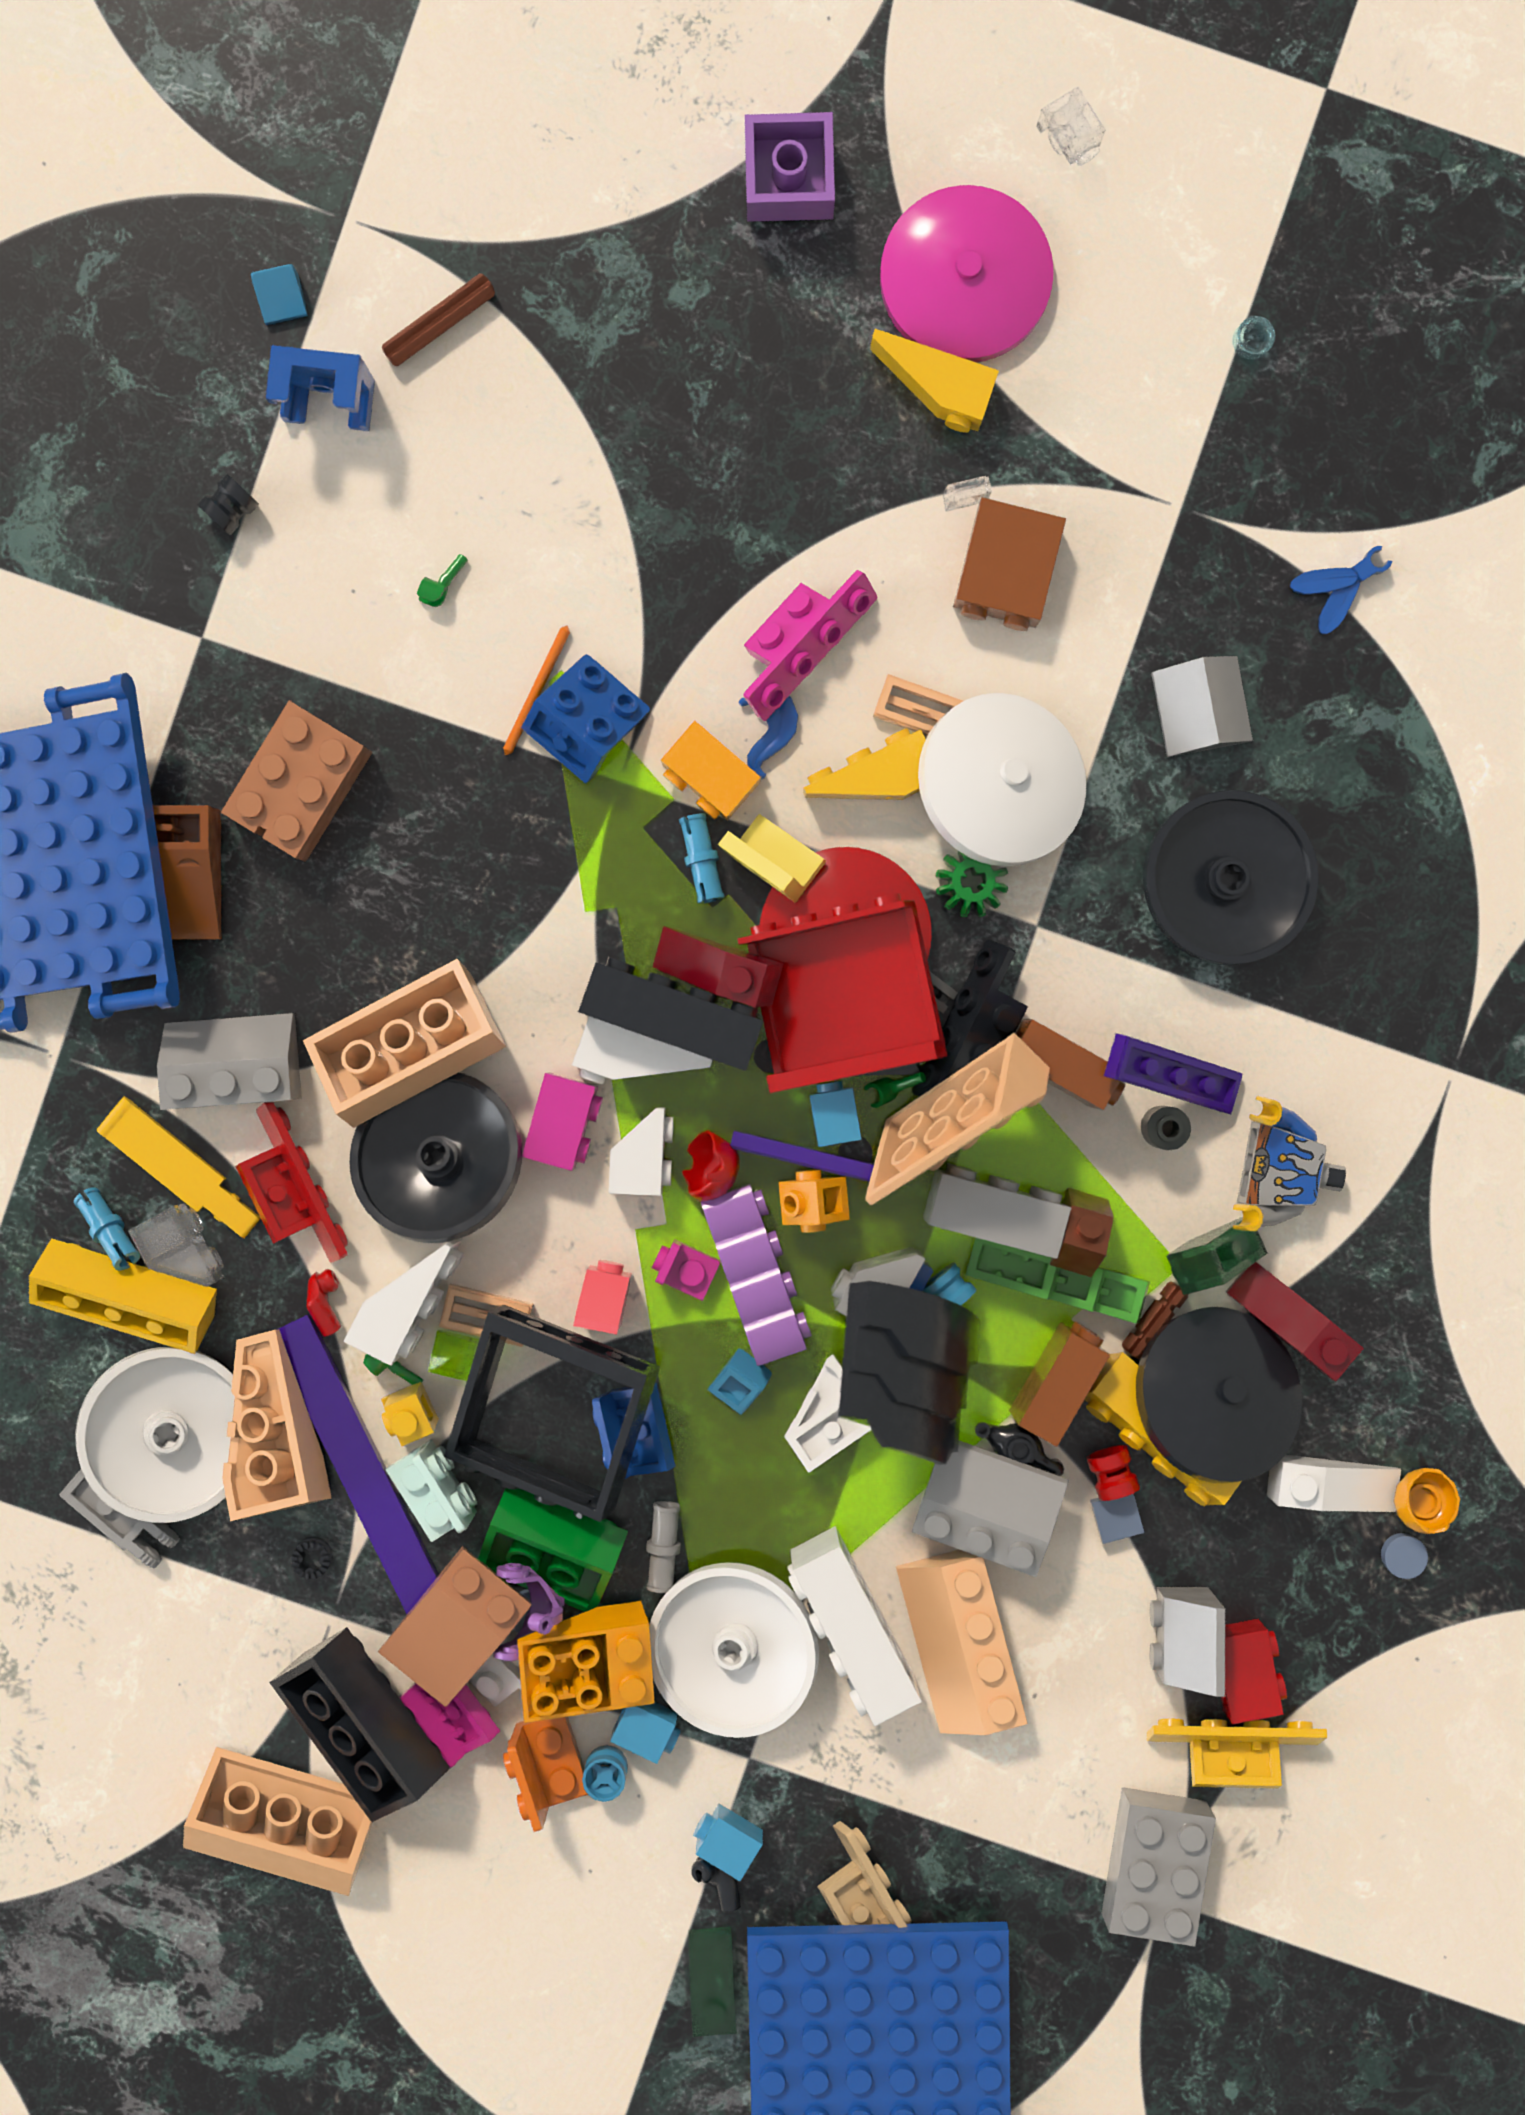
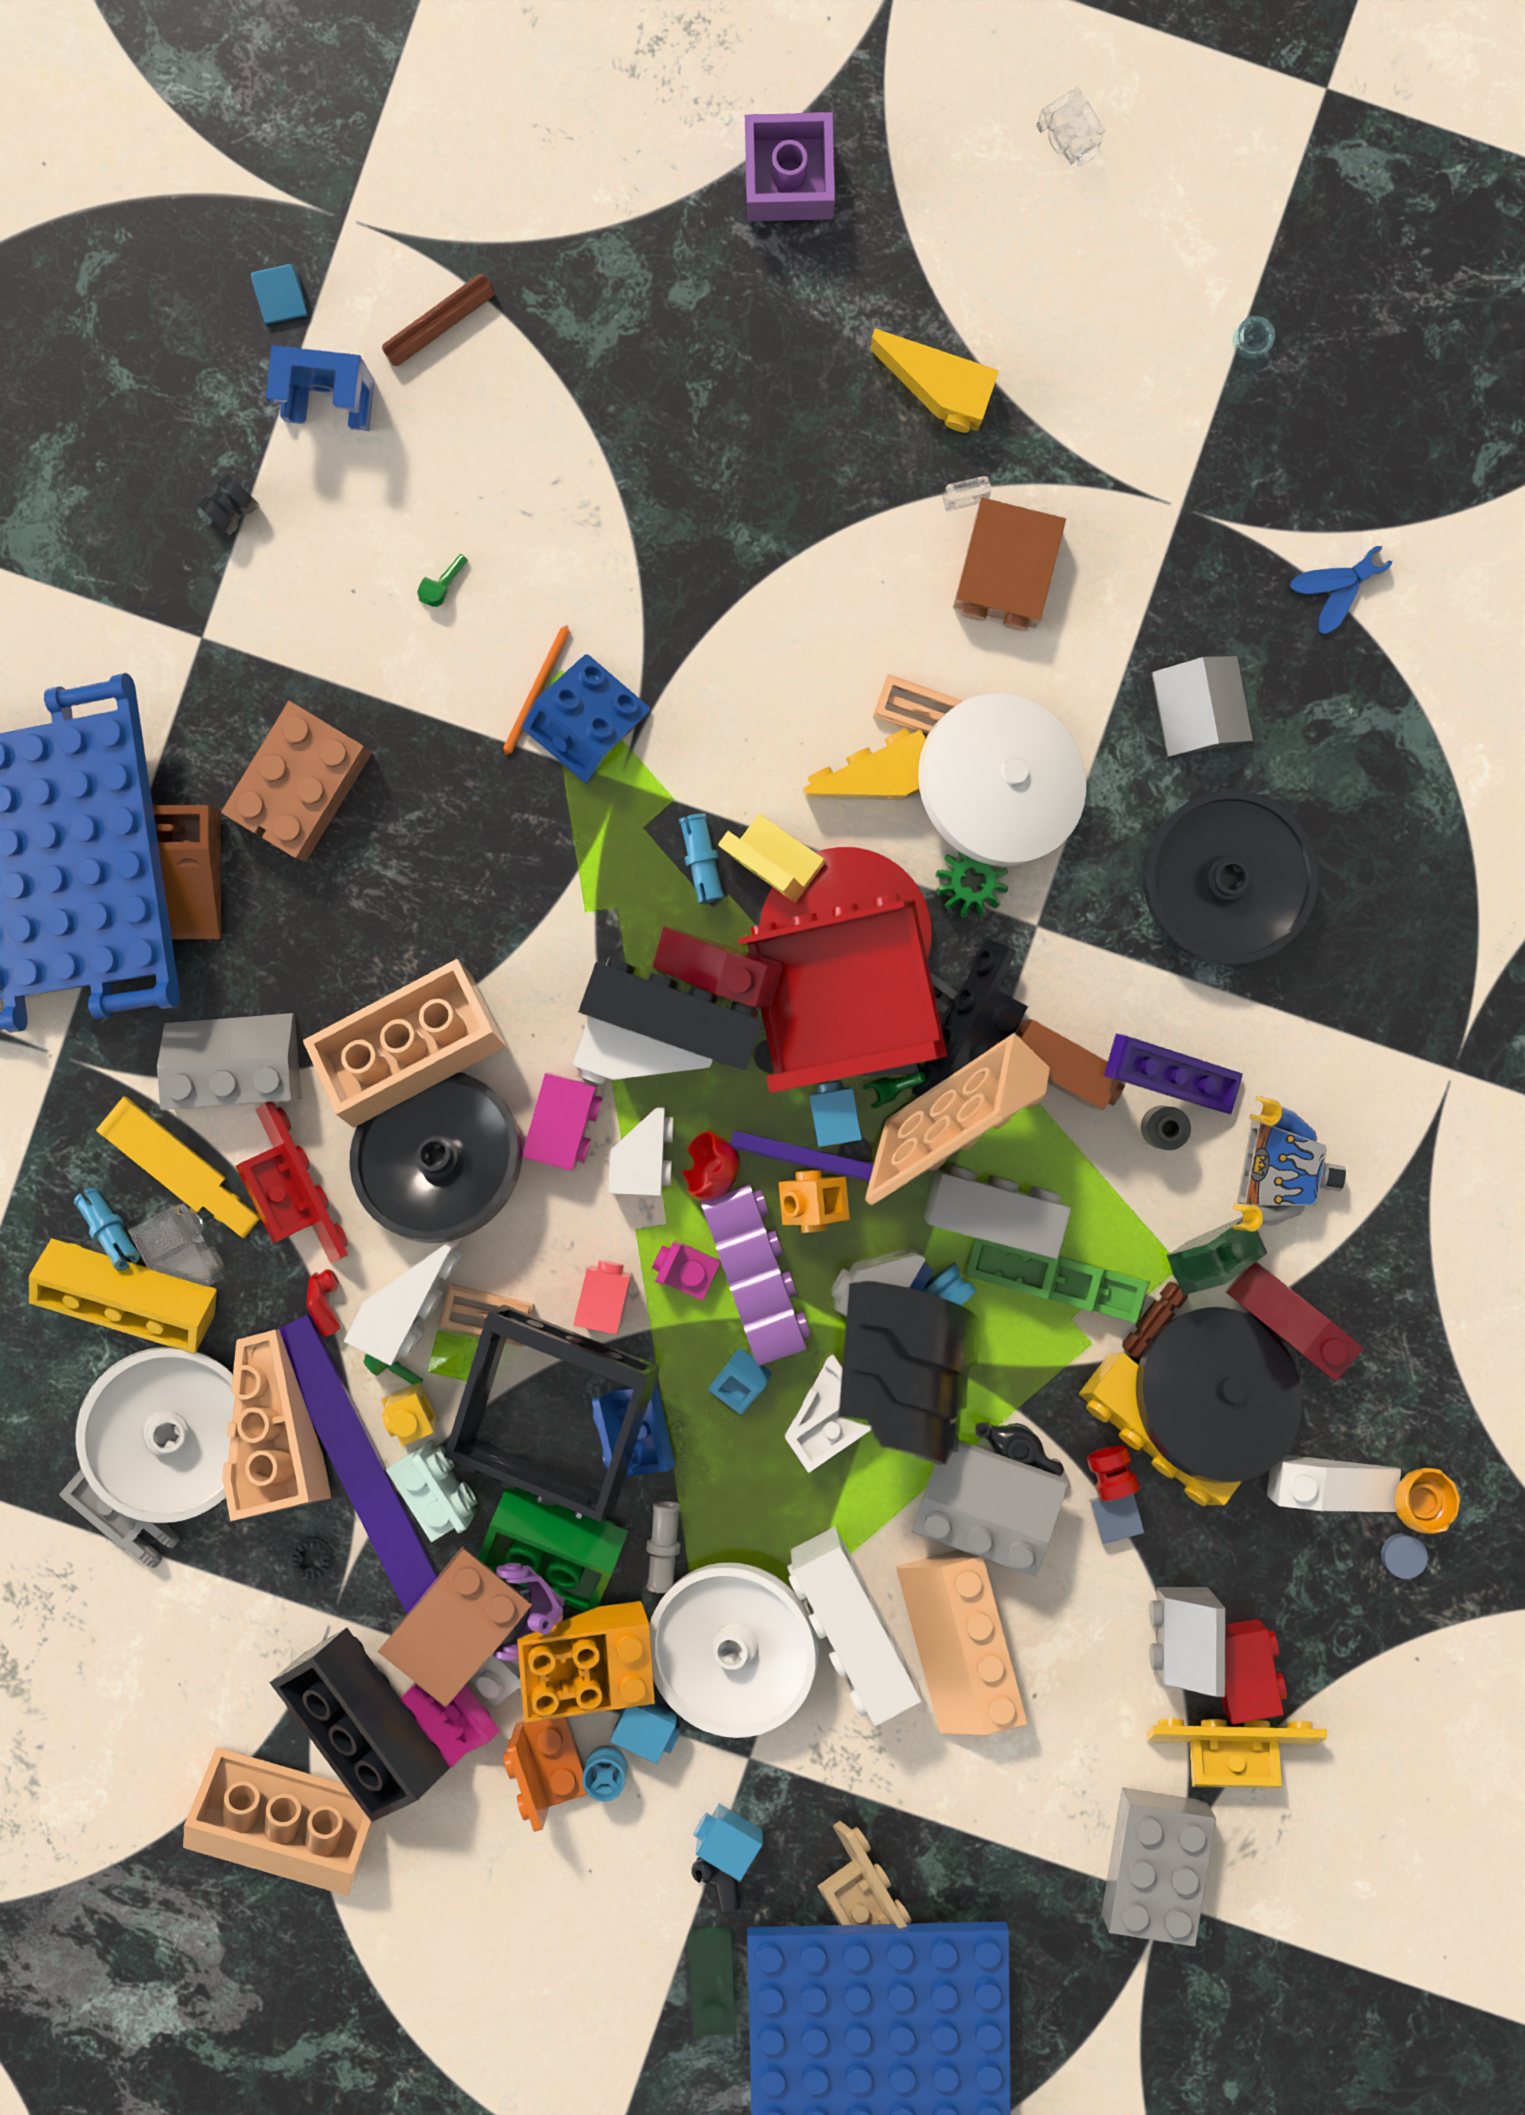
(709, 771): light orange brick -> none
(780, 731): blue piece -> none
(800, 637): dark pink bracket -> none
(966, 272): dark pink dish -> none
(1059, 1382): dark orange brick -> none
(1086, 1233): copper slope -> none

